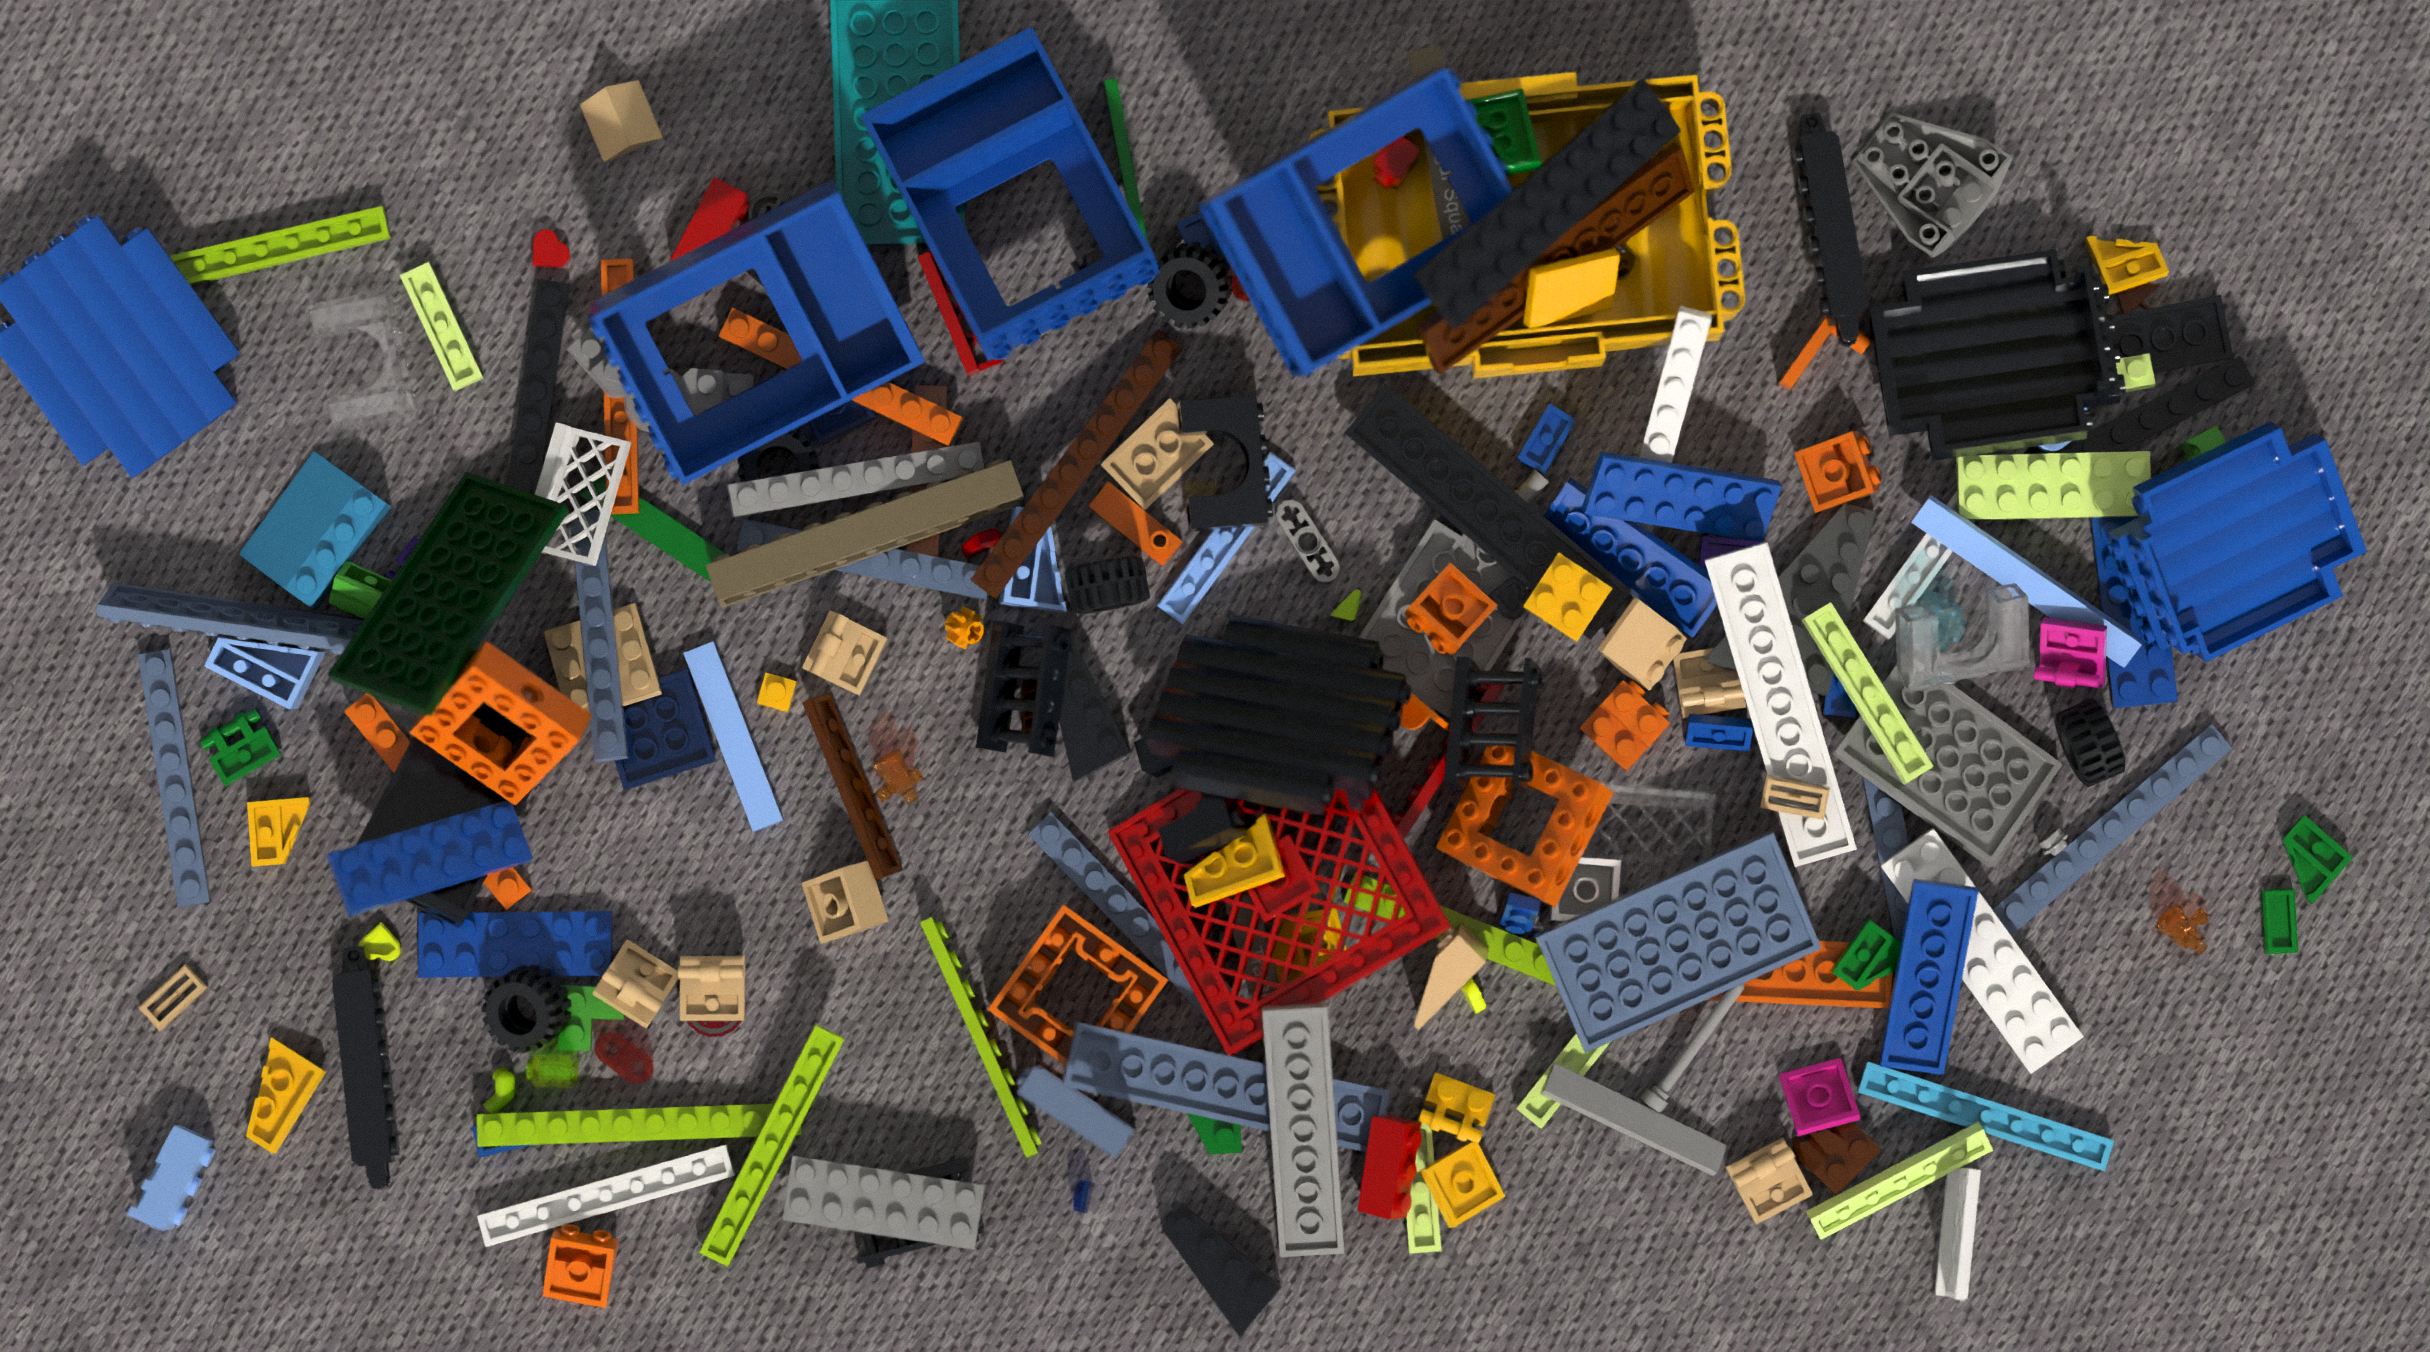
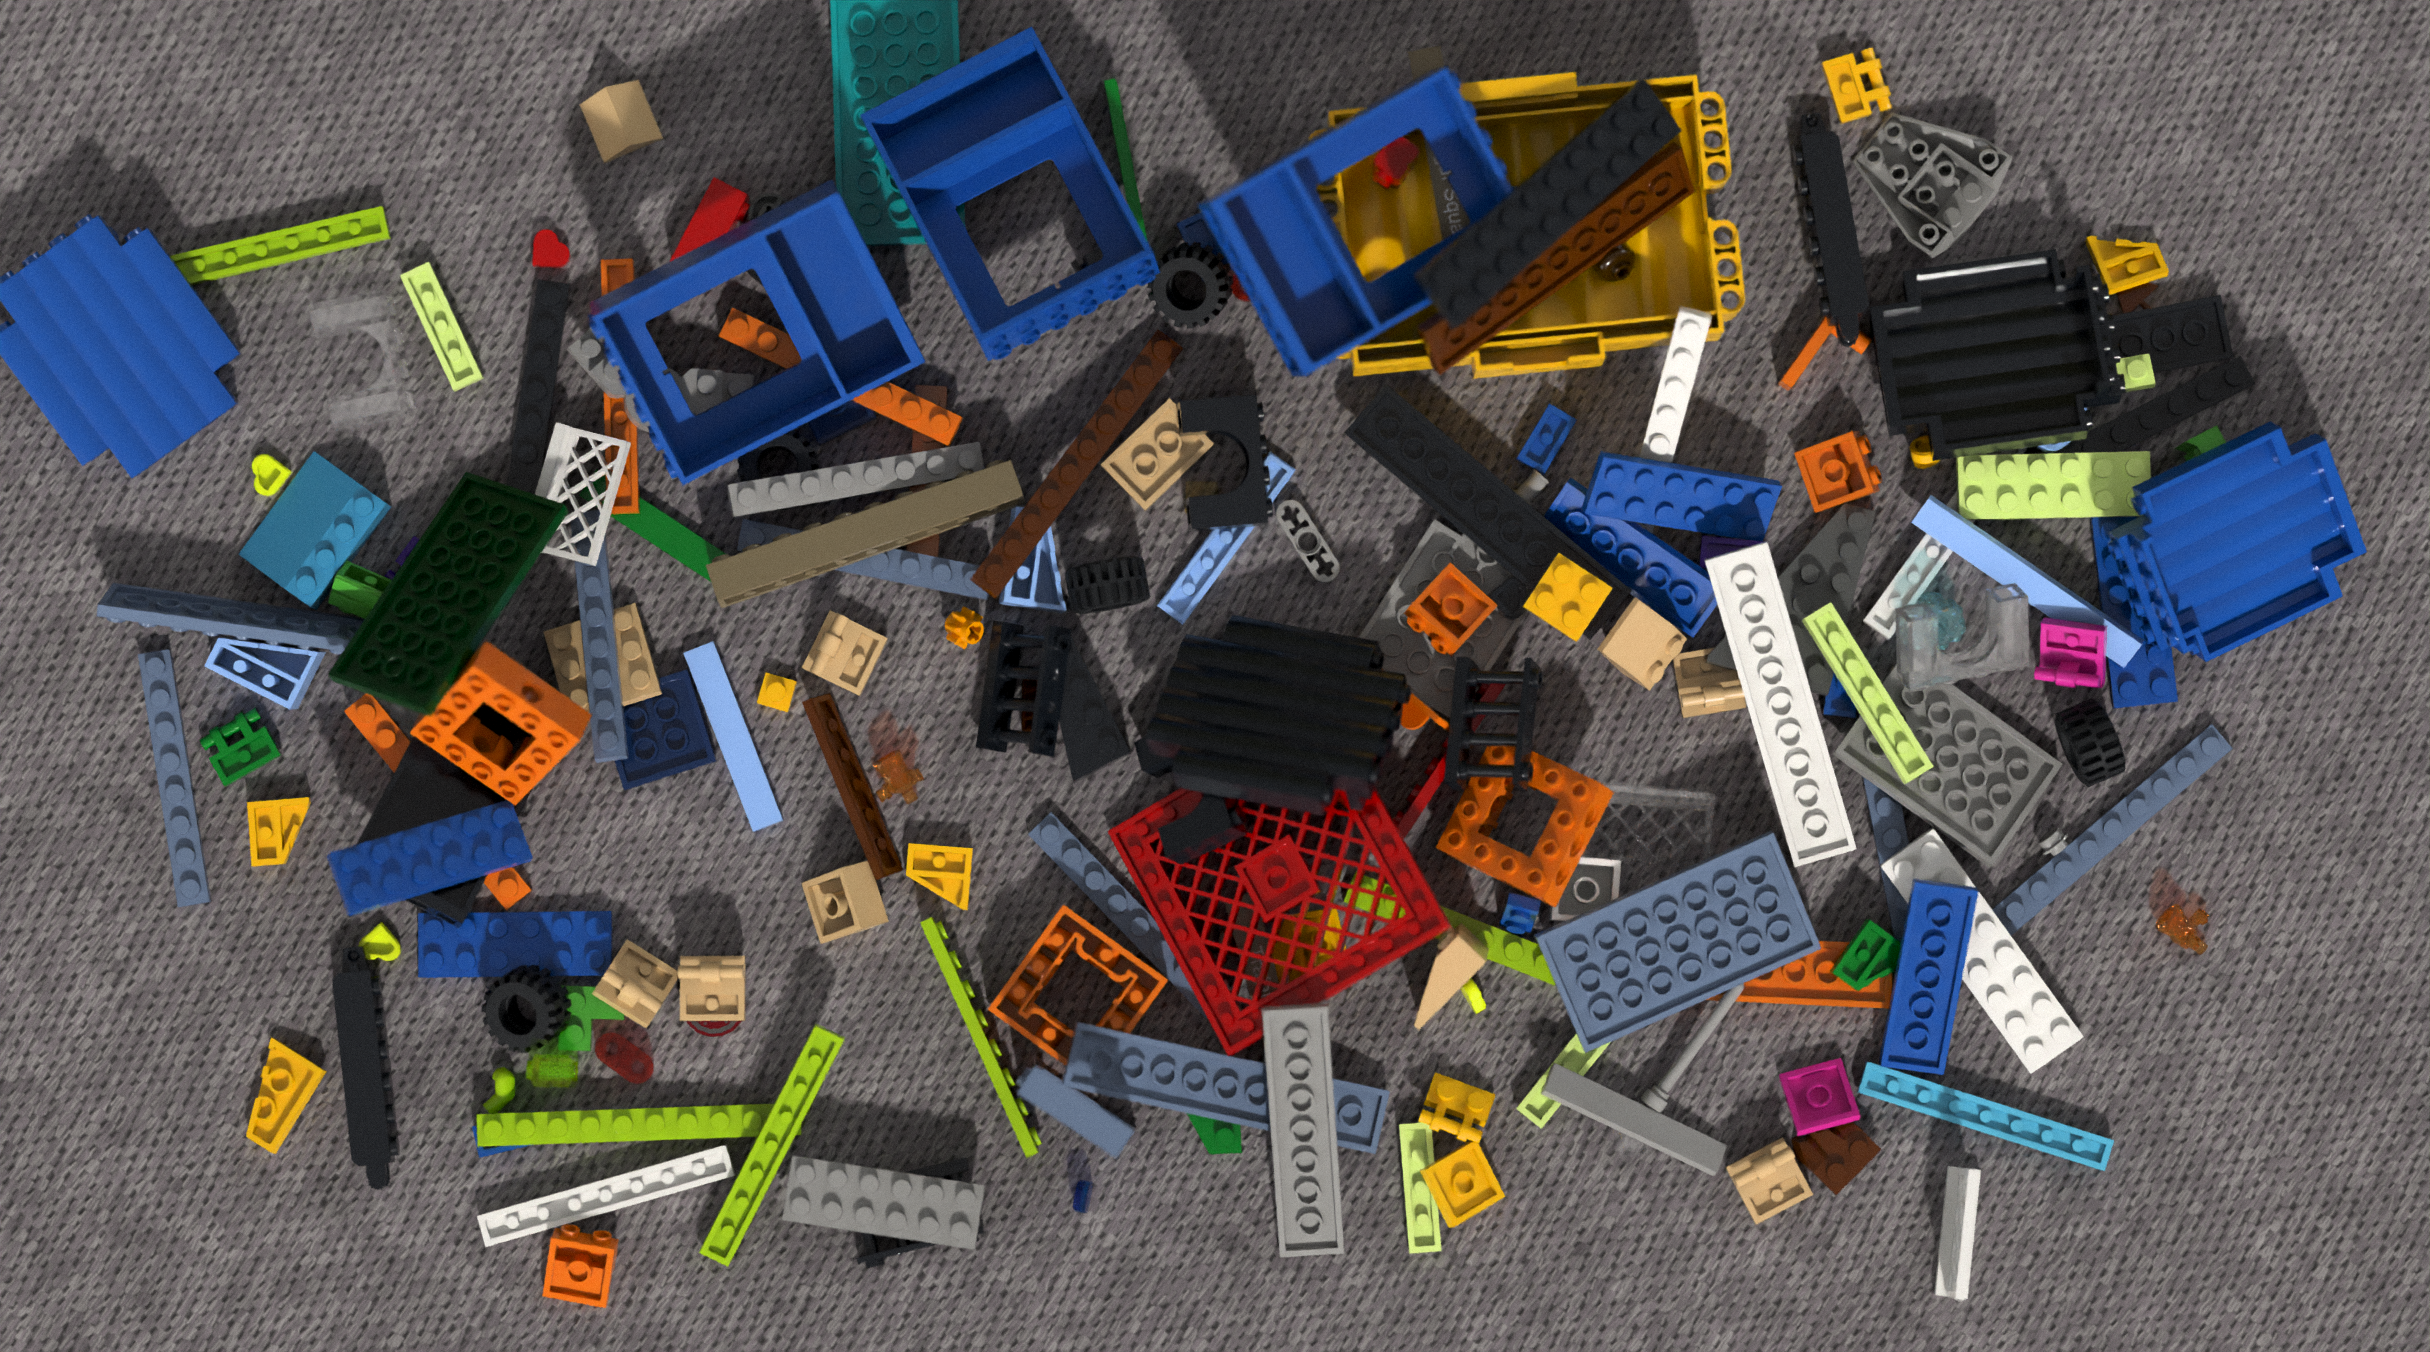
(173, 1179): light blue wedge -> none
(193, 978): tan tile -> none
(269, 474): none -> neon yellow tile
(942, 870): none -> yellow wing
(949, 316): red fence -> none
(980, 542): red tile -> none
(1135, 524): orange piece -> none
(1225, 1272): black wedge -> none
(1237, 866): yellow wing -> none
(1348, 608): lime slope -> none
(1389, 1167): red brick -> none
(1509, 128): green wing -> none
(1571, 288): yellow tile -> none
(1625, 724): orange plate -> none
(1719, 732): blue plate -> none
(1767, 791): tan tile -> none
(1847, 87): none -> yellow plate
(1899, 1180): yellowish green plate -> none
(1921, 453): none -> yellow tile
(2279, 921): green tile -> none
(2313, 857): green wing -> none

